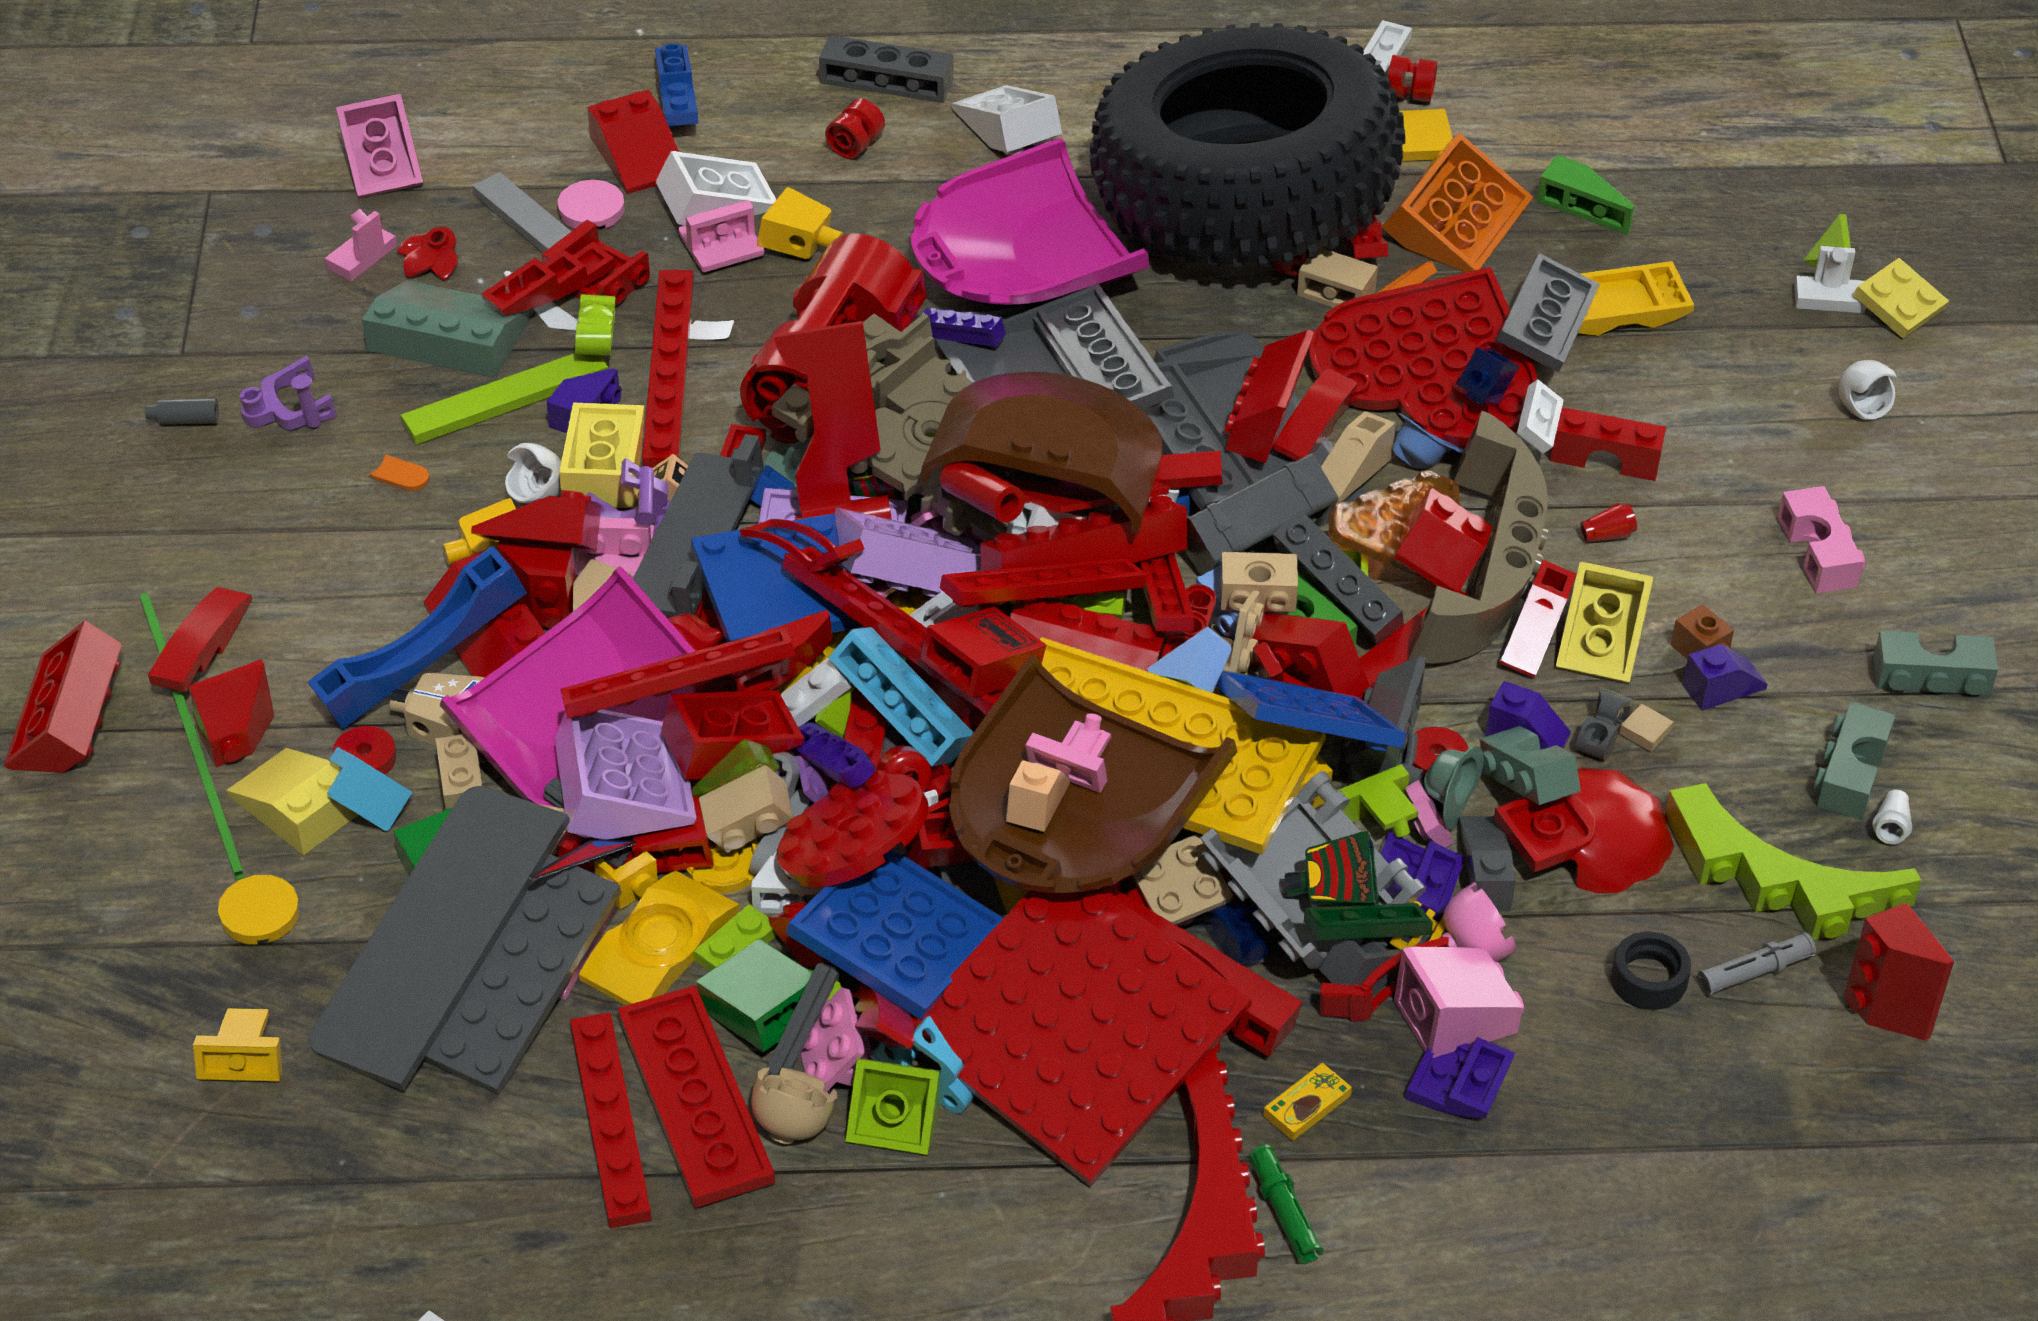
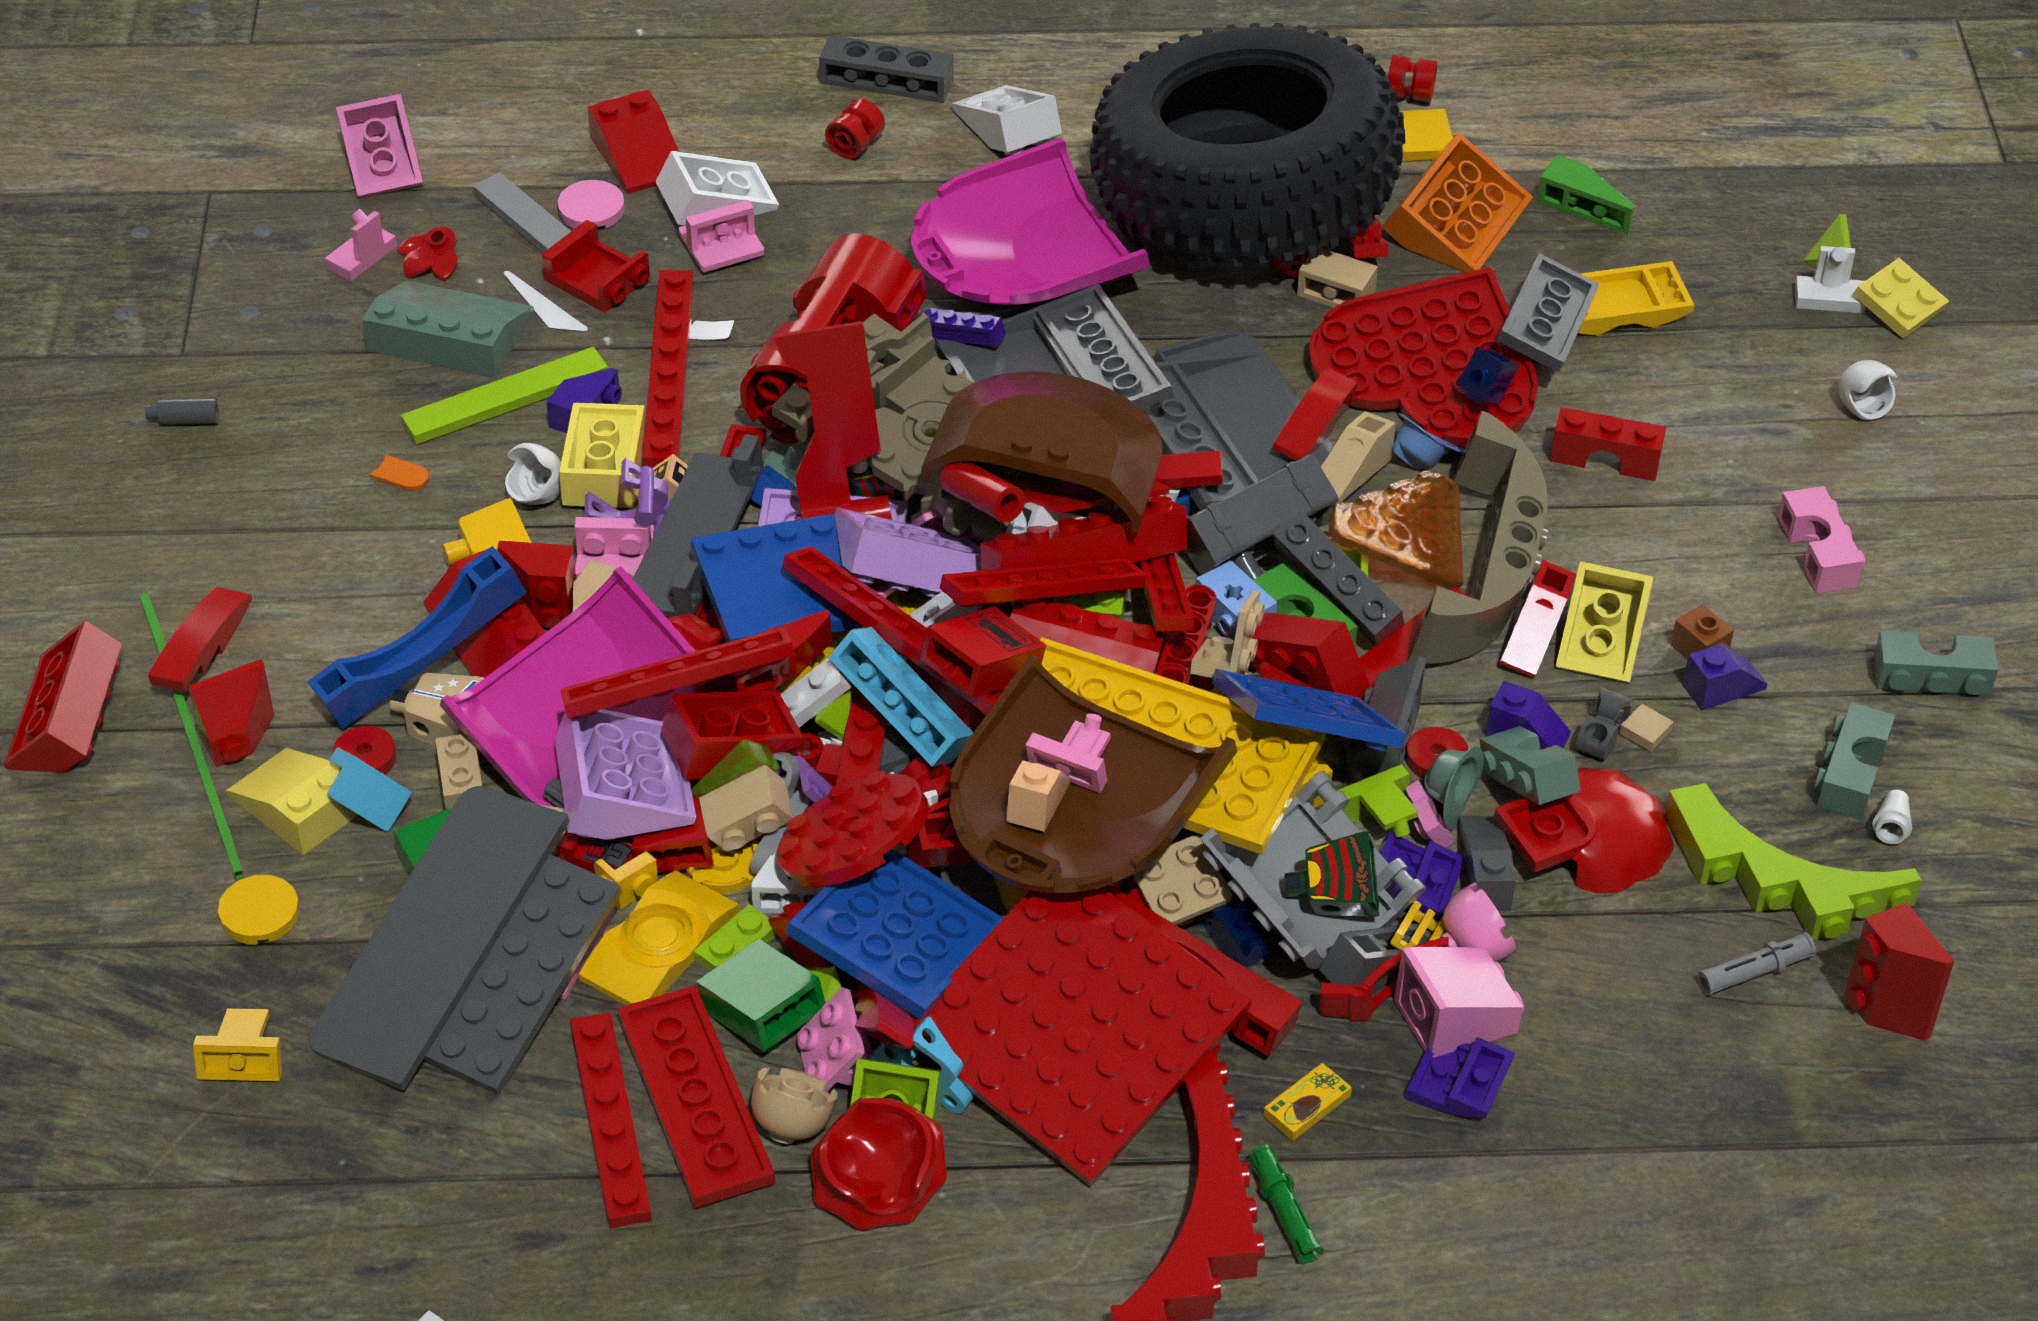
(265, 408): medium lavender piece -> none
(548, 281): red slope -> none
(550, 520): red slope -> none
(588, 851): sticker -> none
(595, 325): lime piece -> none
(676, 85): blue slope -> none
(796, 225): yellow torso -> none
(803, 1018): dark grey axle -> none
(832, 557): red piece -> none
(834, 756): dark purple beam -> none
(878, 1164): none -> red piece
(907, 760): red head -> none
(1196, 661): light blue slope -> none
(1266, 396): red slope -> none
(1266, 662): red tile -> none
(1269, 573): tan brick -> none
(1367, 921): dark green tile -> none
(1388, 41): white plate -> none
(1412, 276): orange tile -> none
(1415, 773): dark grey hand -> none
(1442, 541): red slope -> none
(1539, 417): white piece -> none
(1610, 524): red cone -> none
(1646, 993): black tyre -> none

